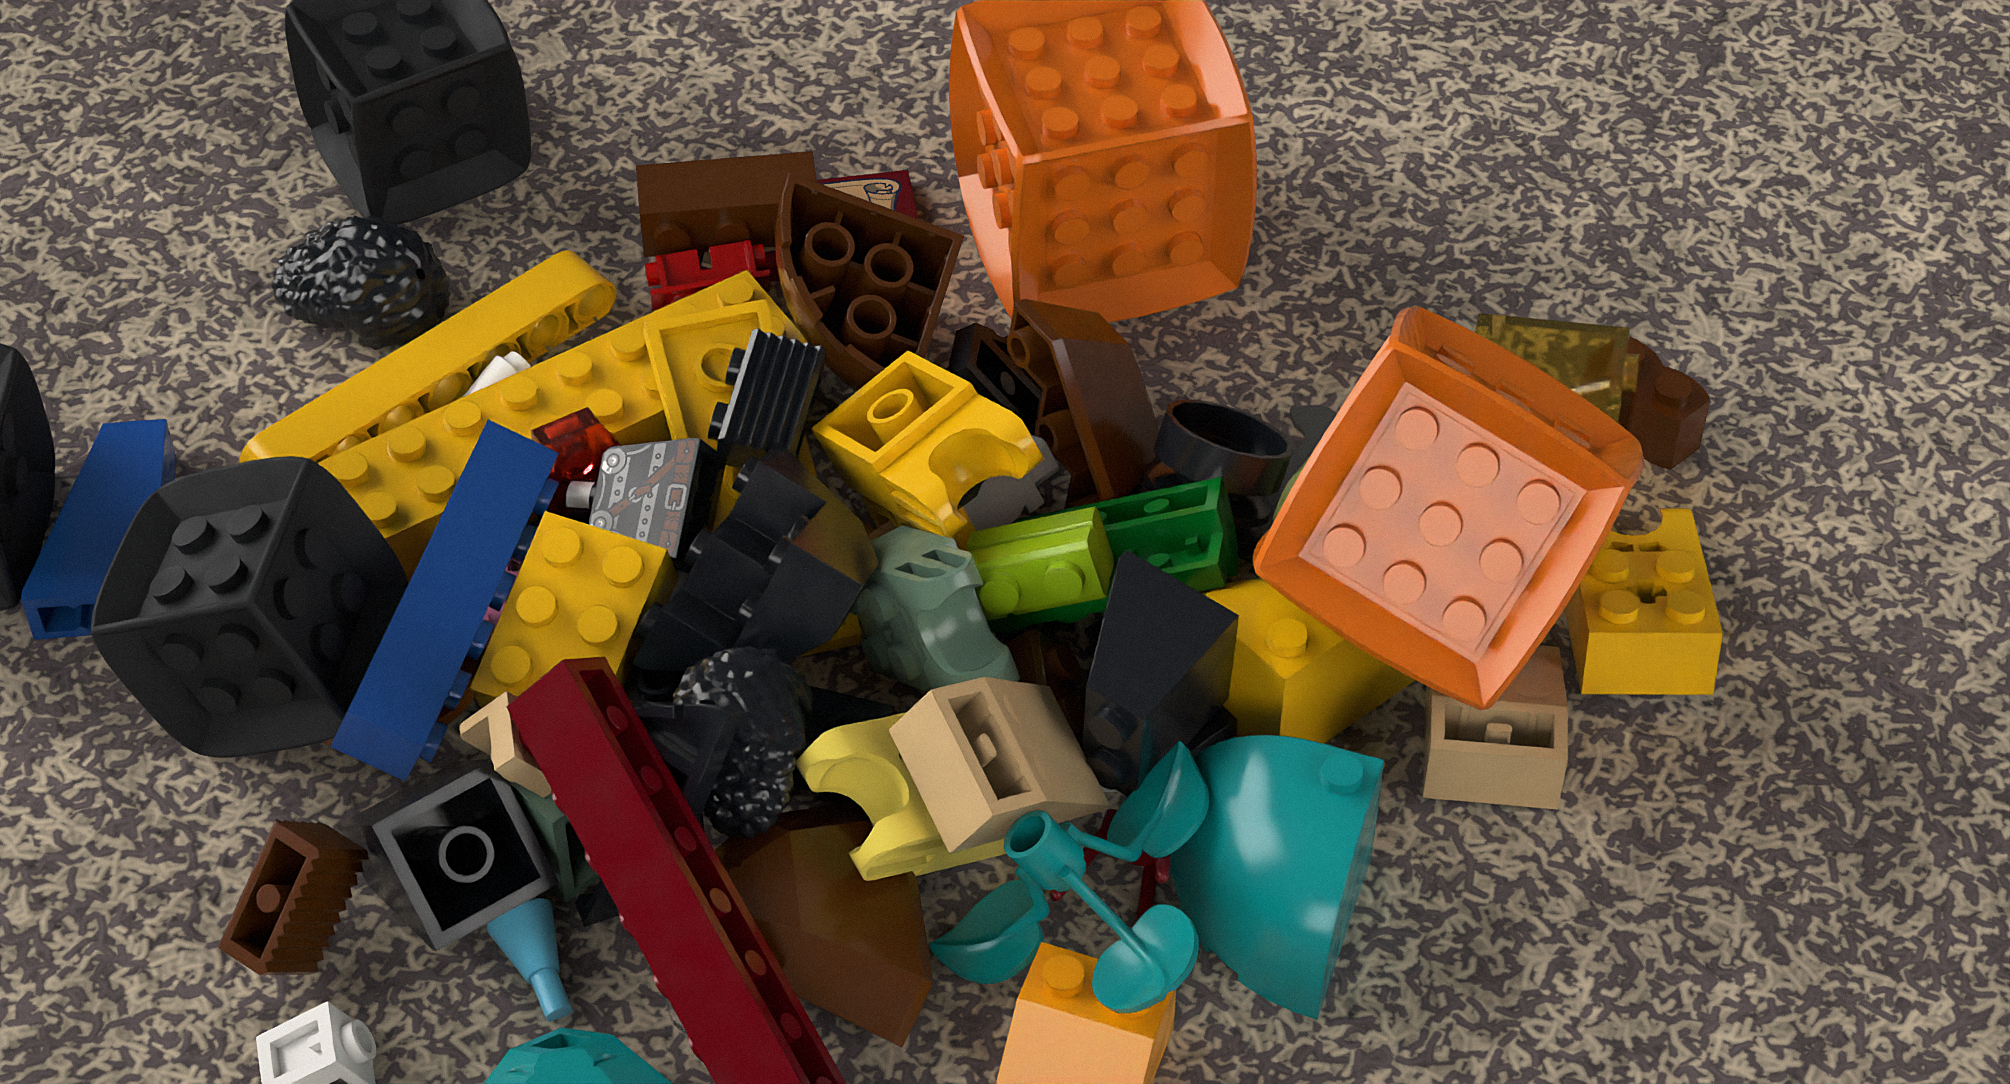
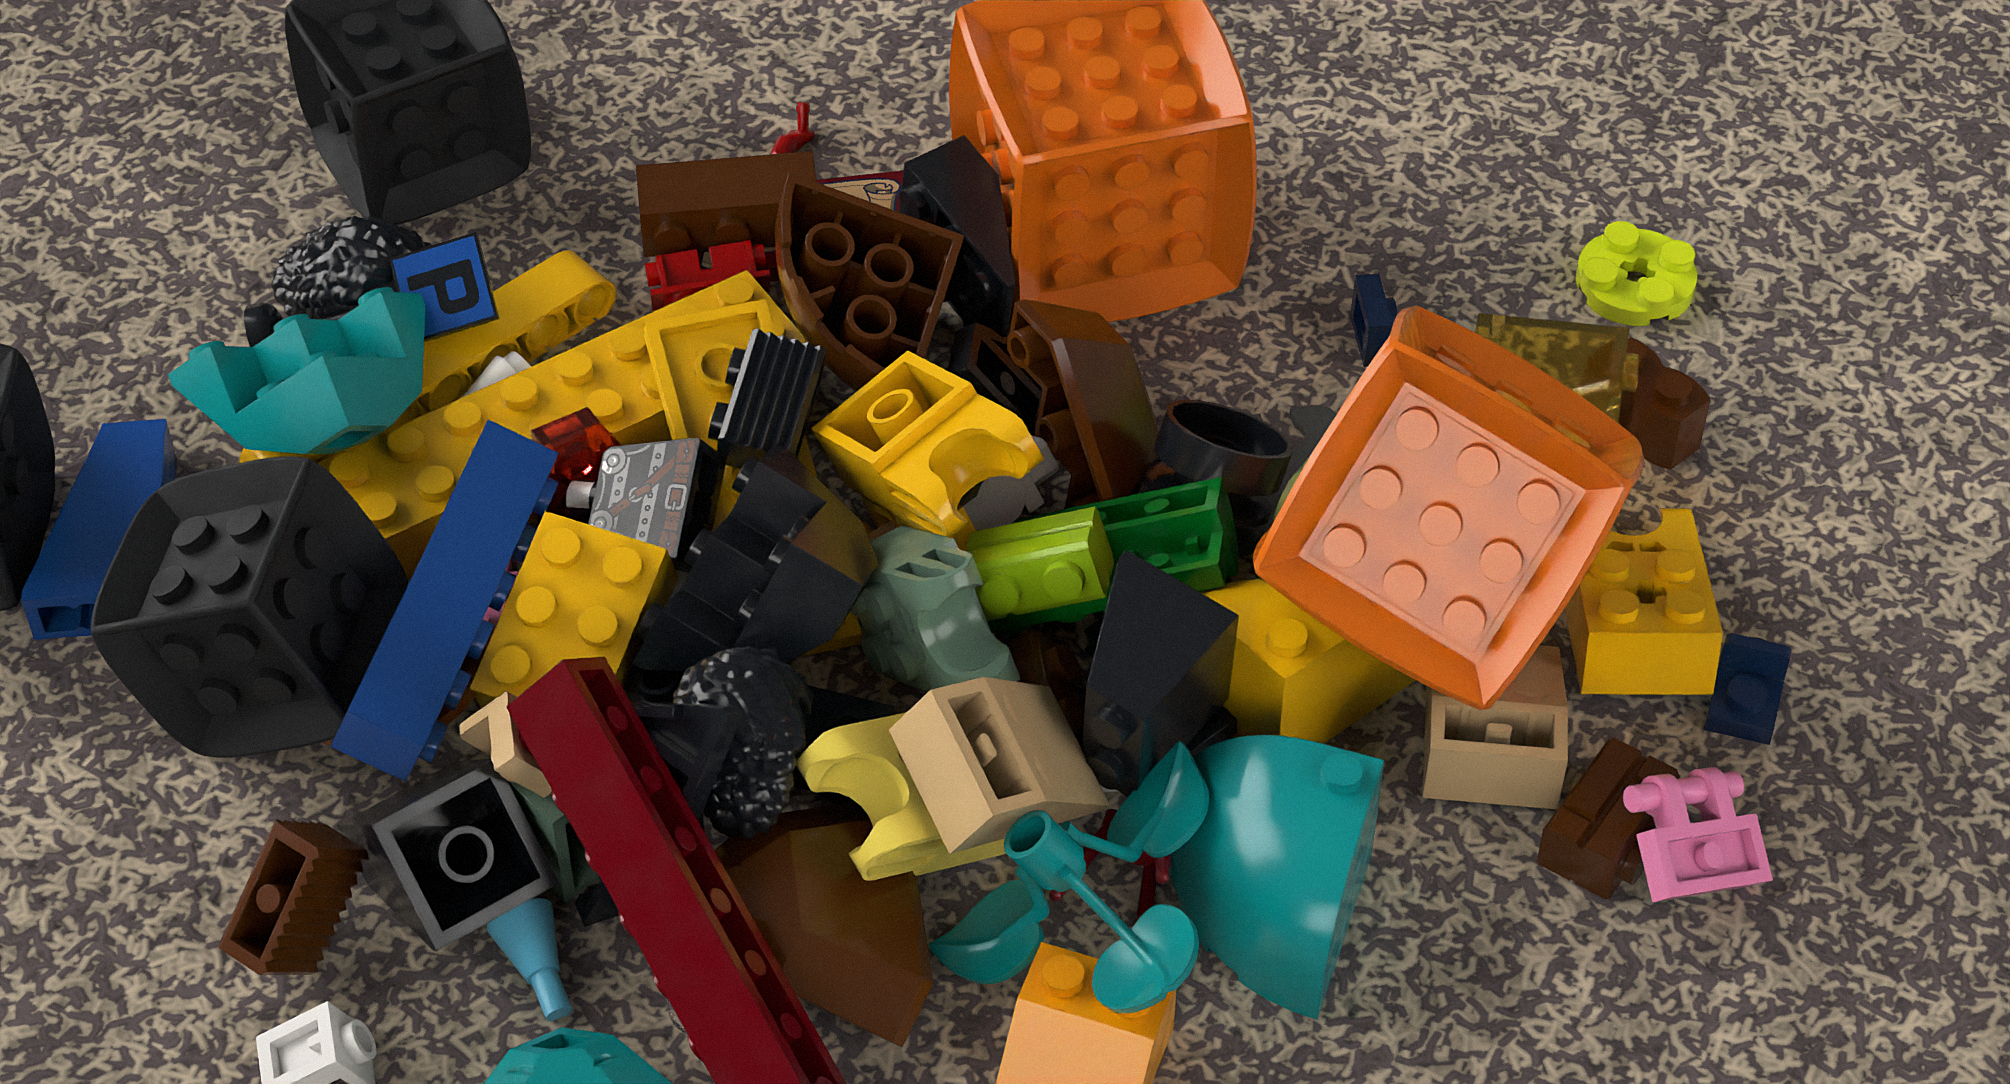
(314, 380): none -> teal brick
(447, 275): none -> piece
(796, 138): none -> red piece
(963, 194): none -> black slope
(1371, 315): none -> dark blue bracket
(1593, 831): none -> reddish brown brick
(1624, 249): none -> neon yellow plate
(1698, 856): none -> bright pink plate
(1748, 688): none -> dark blue bracket

